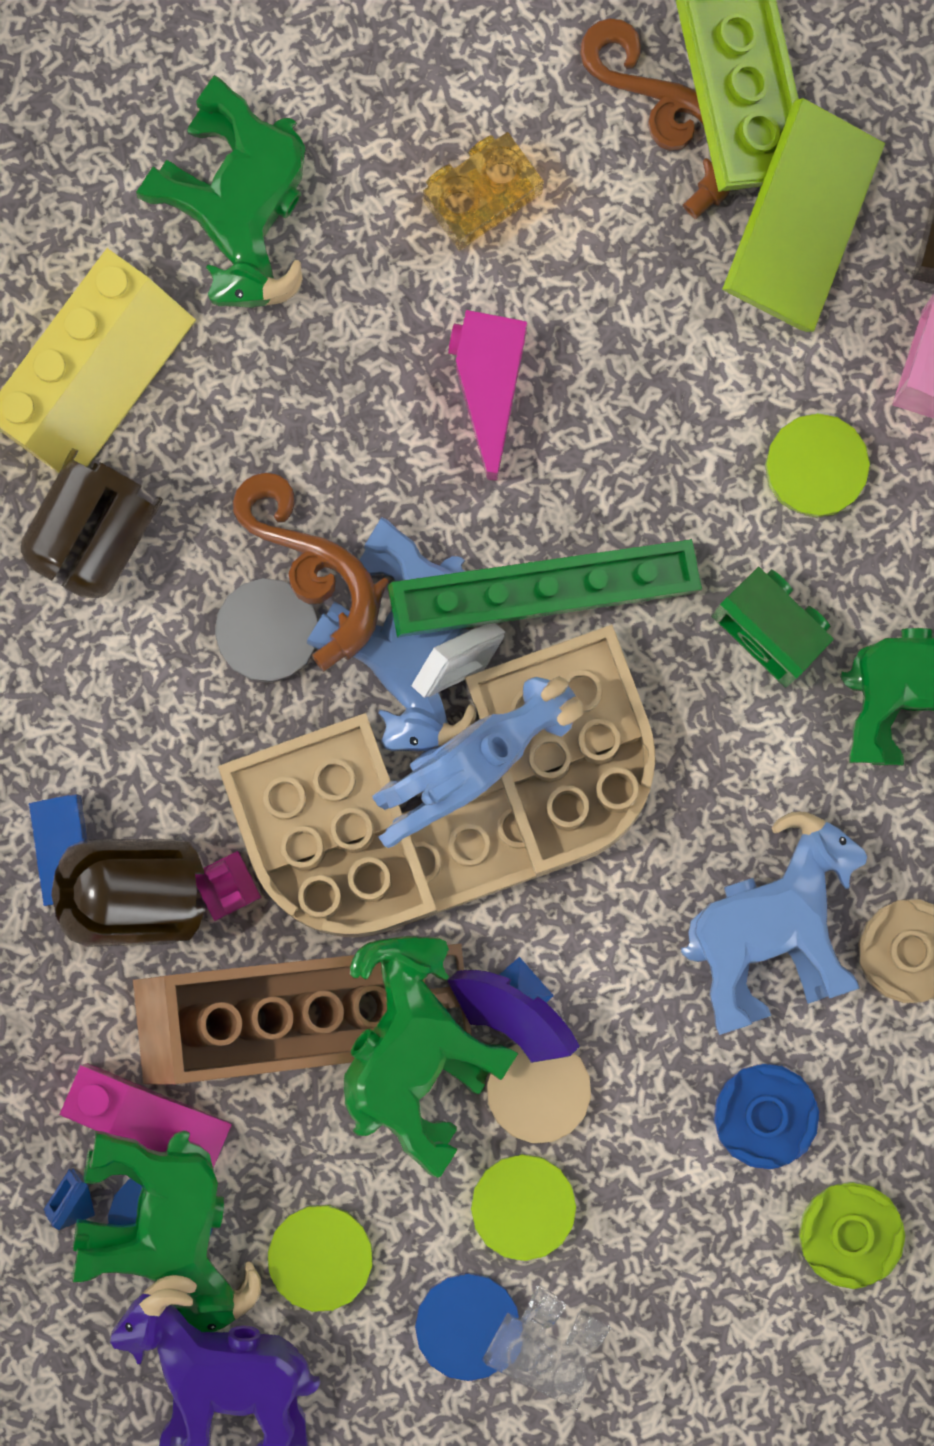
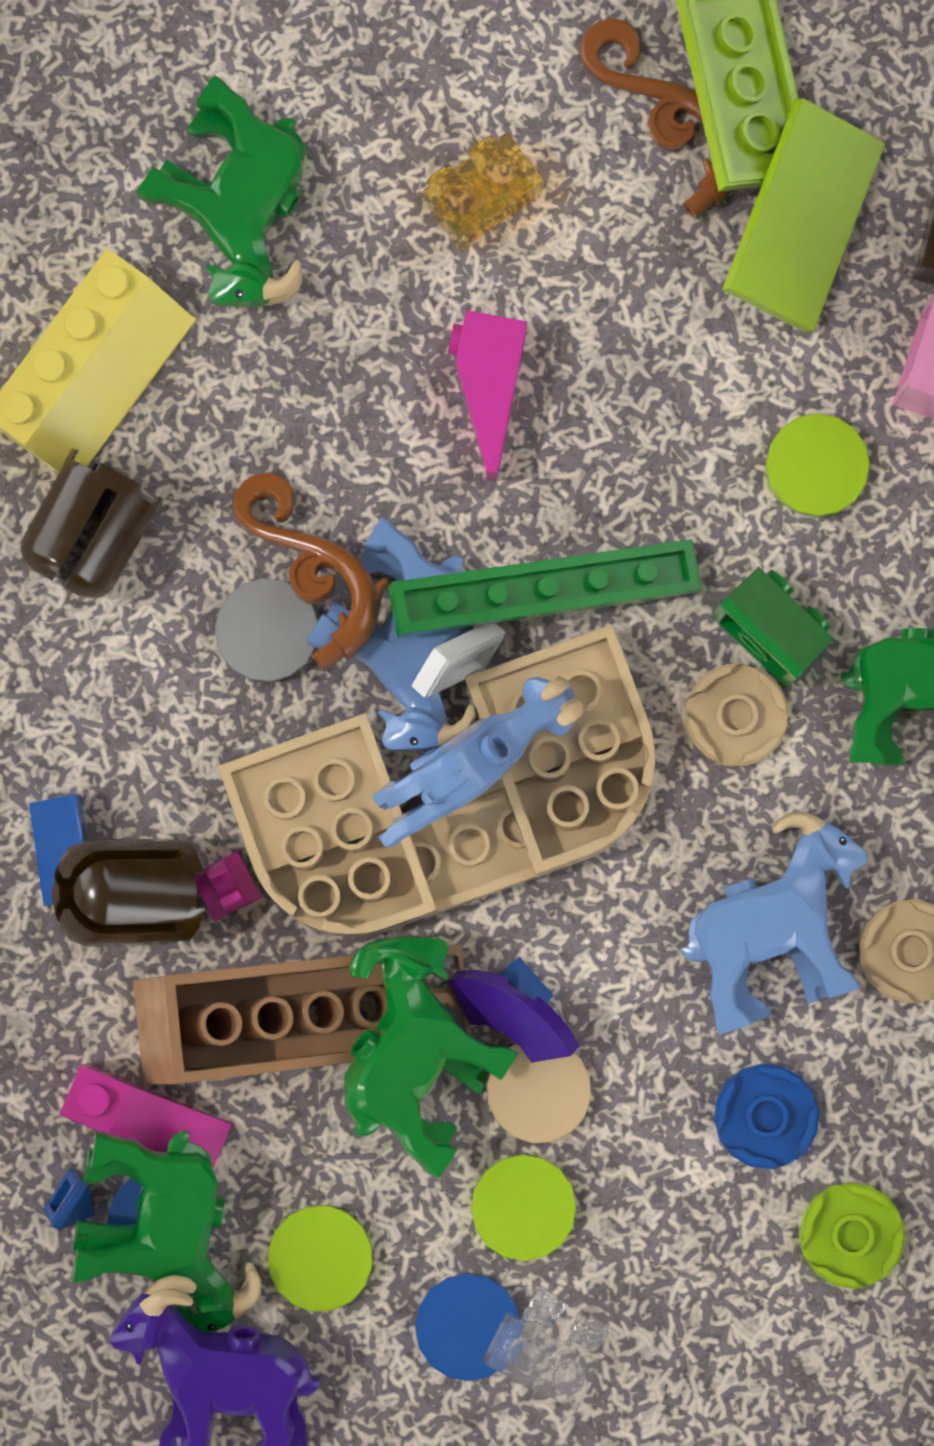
(725, 731): none -> tan tile

